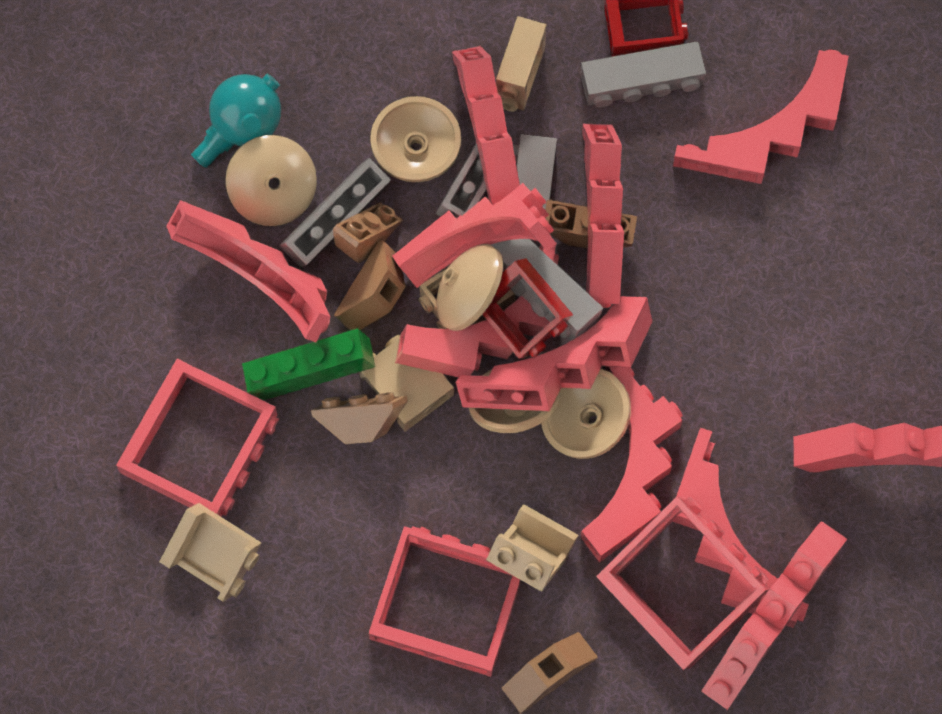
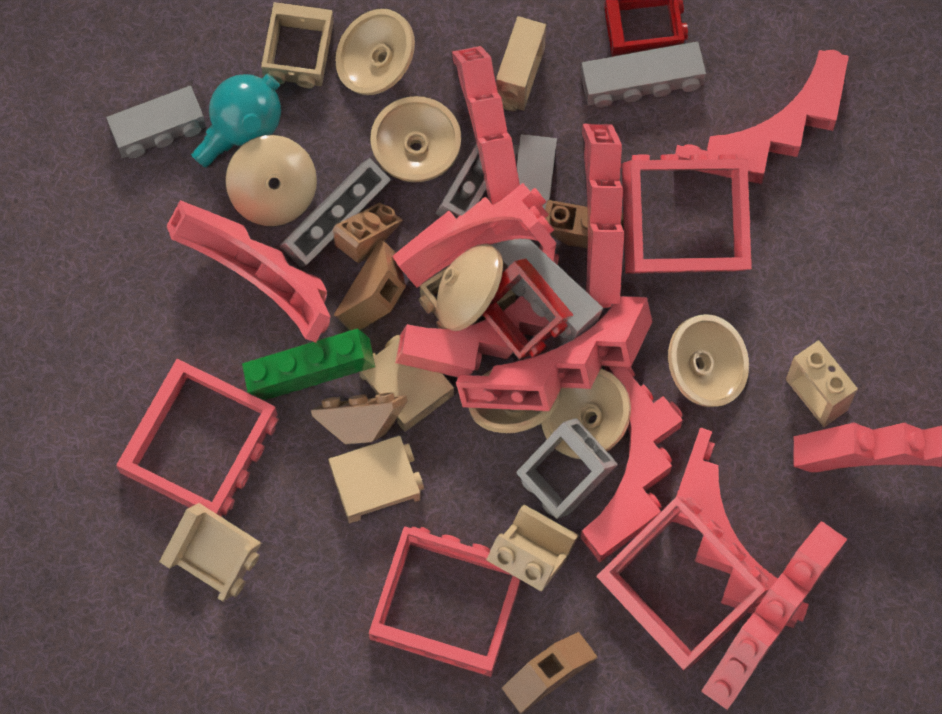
(156, 122): none -> light grey brick
(302, 18): none -> tan window
(366, 44): none -> tan dish
(375, 477): none -> tan panel
(588, 451): none -> light grey window
(633, 214): none -> coral window
(720, 356): none -> tan dish
(822, 391): none -> tan window

